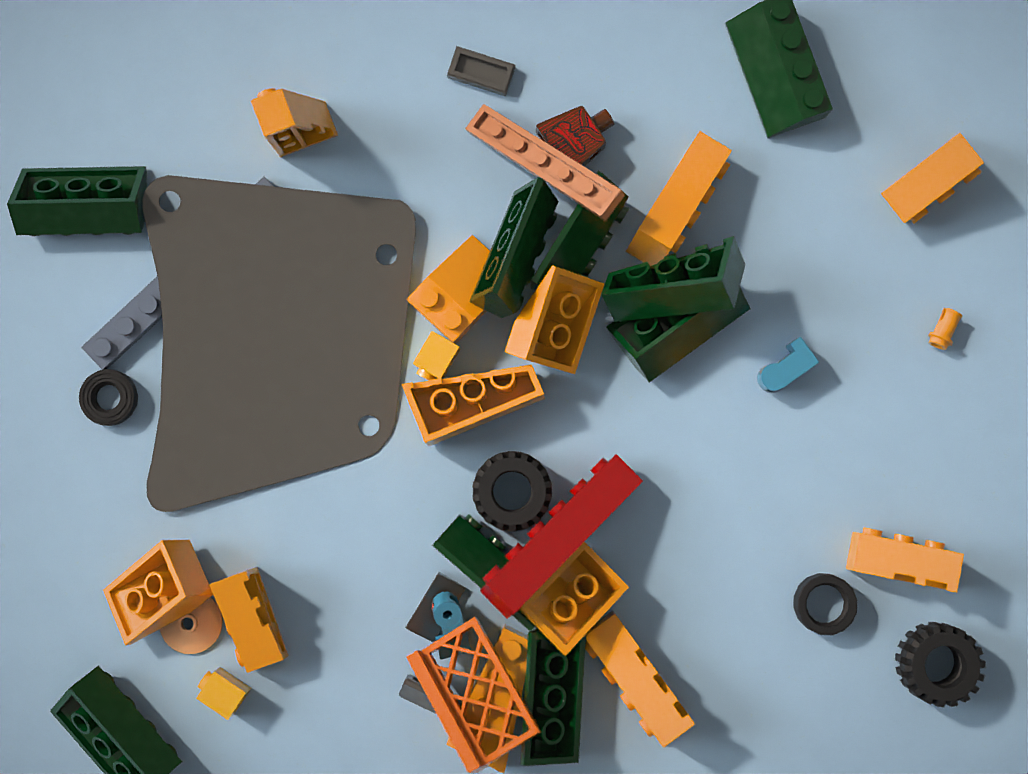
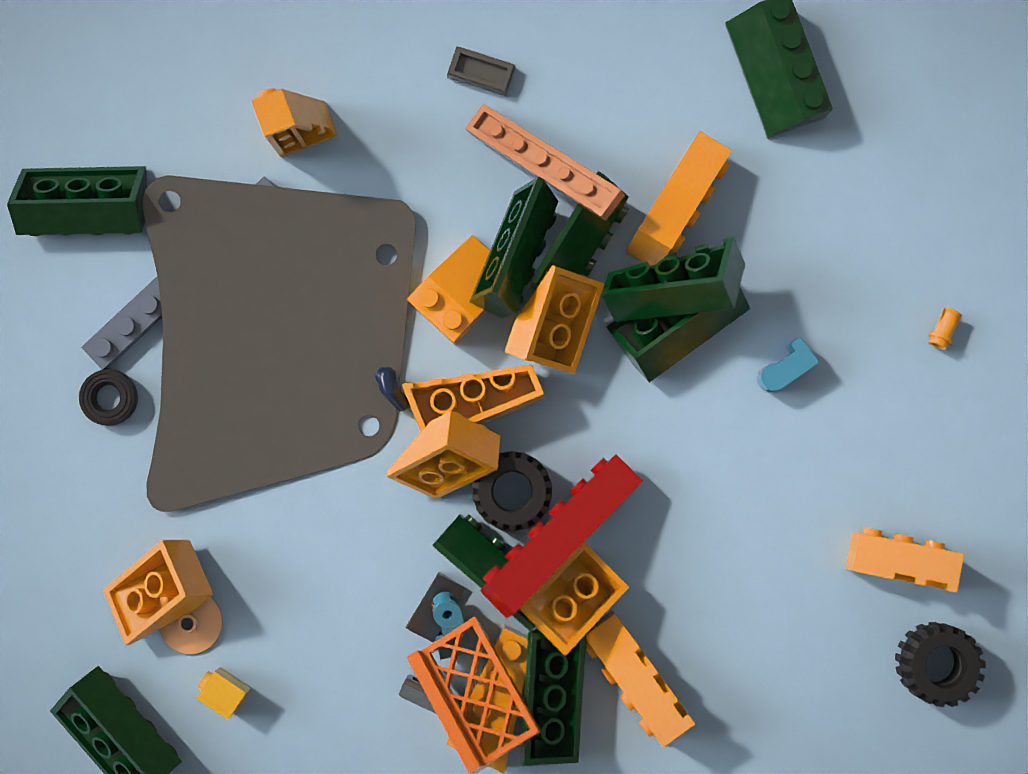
(249, 619): light orange wedge -> none
(391, 389): none -> dark blue arm
(435, 357): yellow brick -> none
(447, 456): none -> light orange slope
(576, 133): reddish brown torso -> none
(849, 604): black tyre -> none
(933, 179): light orange wedge -> none

